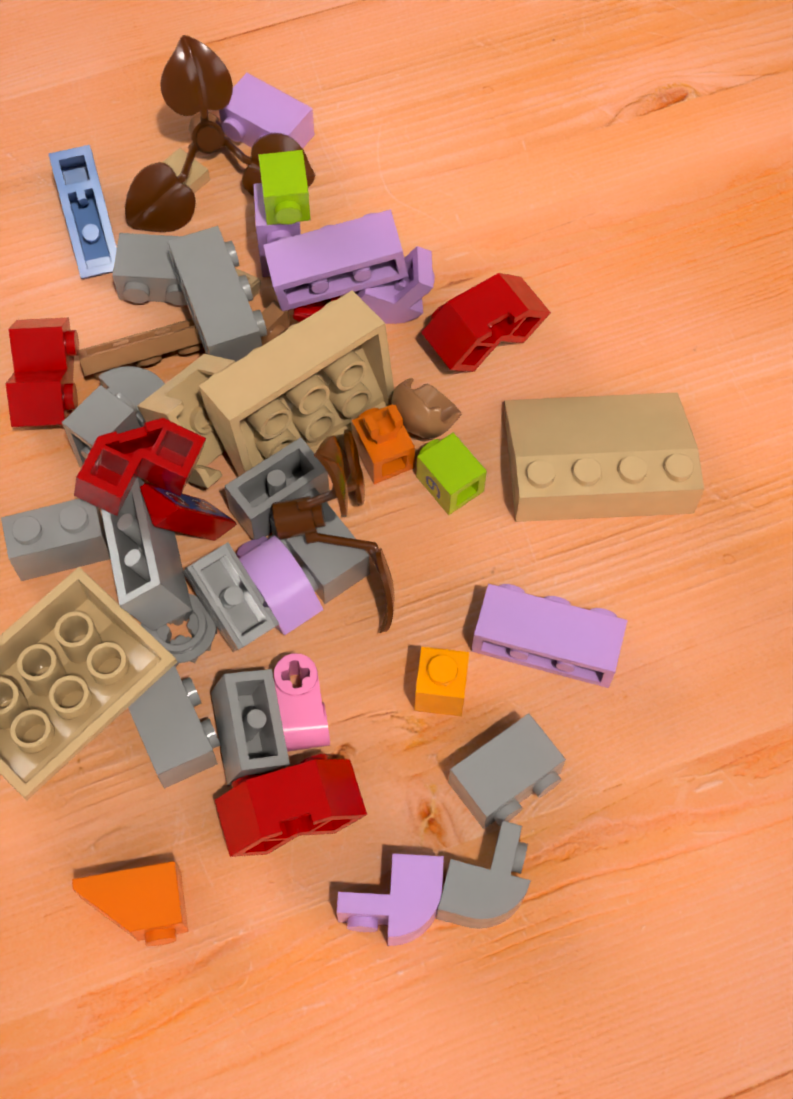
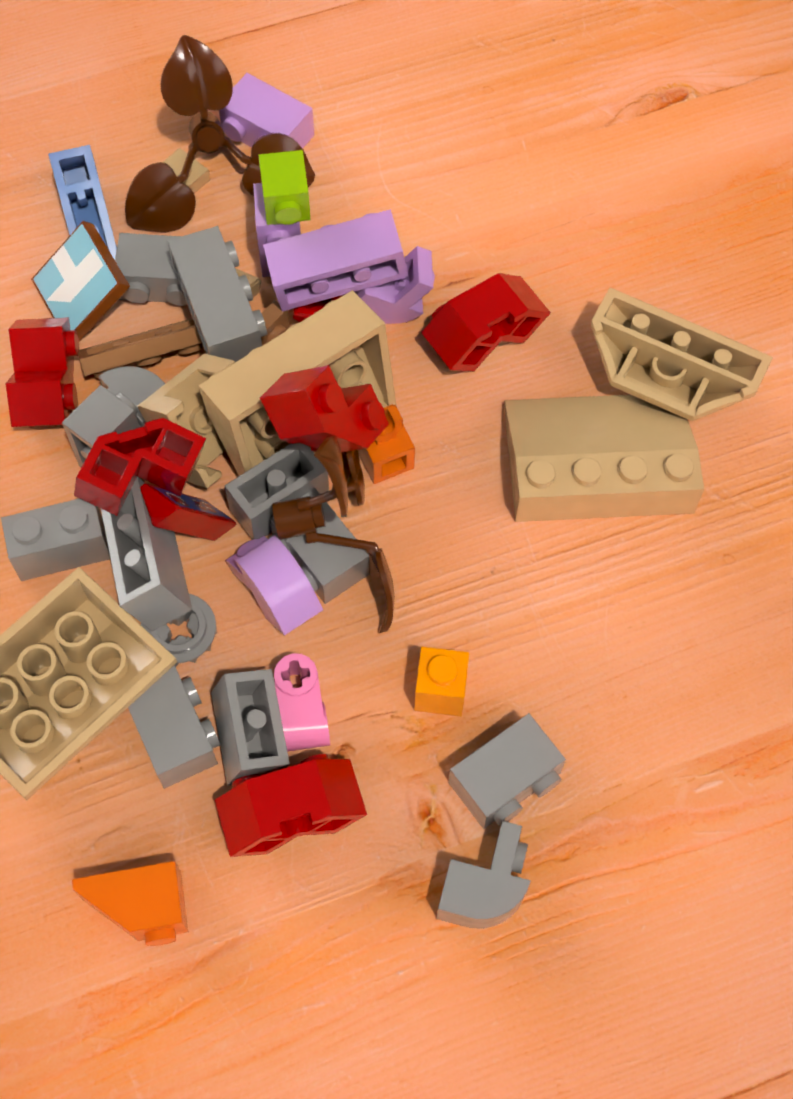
(81, 279): none -> tile
(230, 597): light grey brick -> none
(312, 406): none -> red brick
(408, 908): lavender brick -> none
(424, 409): medium nougat hair -> none
(450, 472): lime brick -> none
(549, 634): lavender brick -> none
(673, 359): none -> tan wedge

